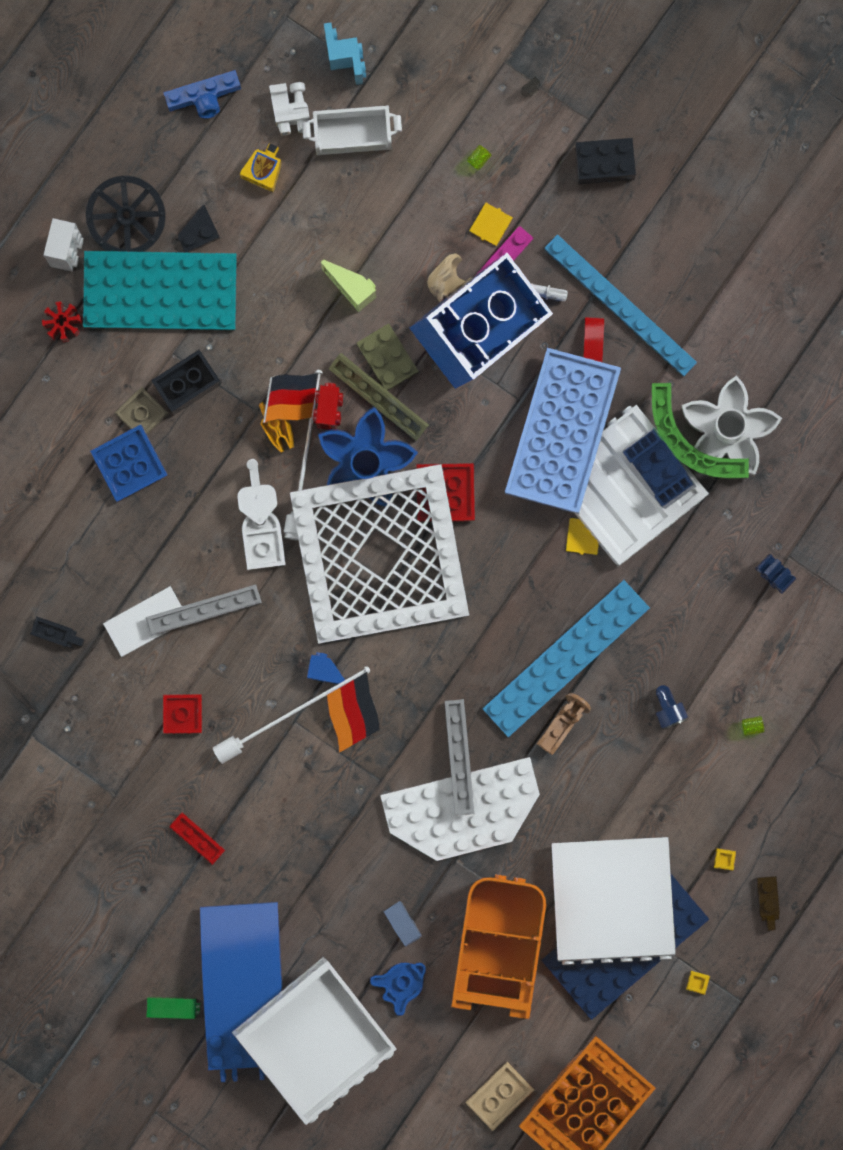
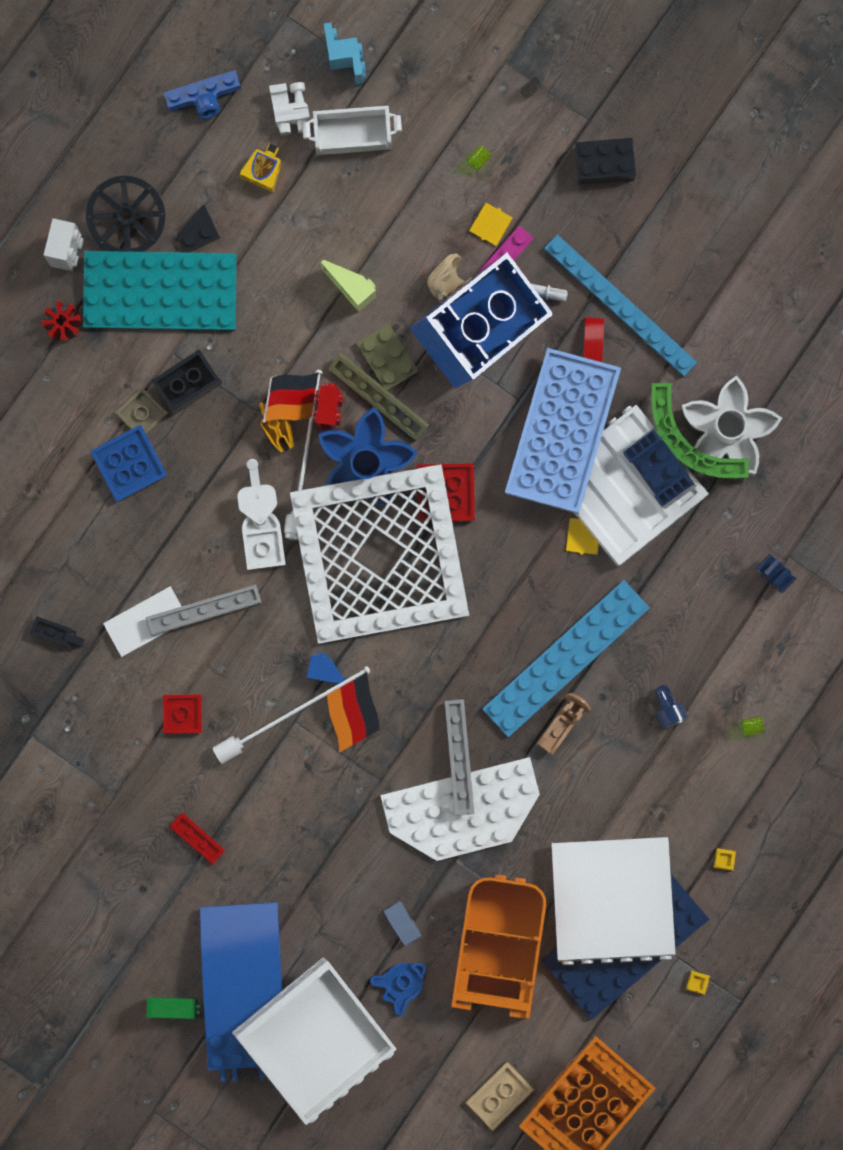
(768, 900): dark brown hinge -> none

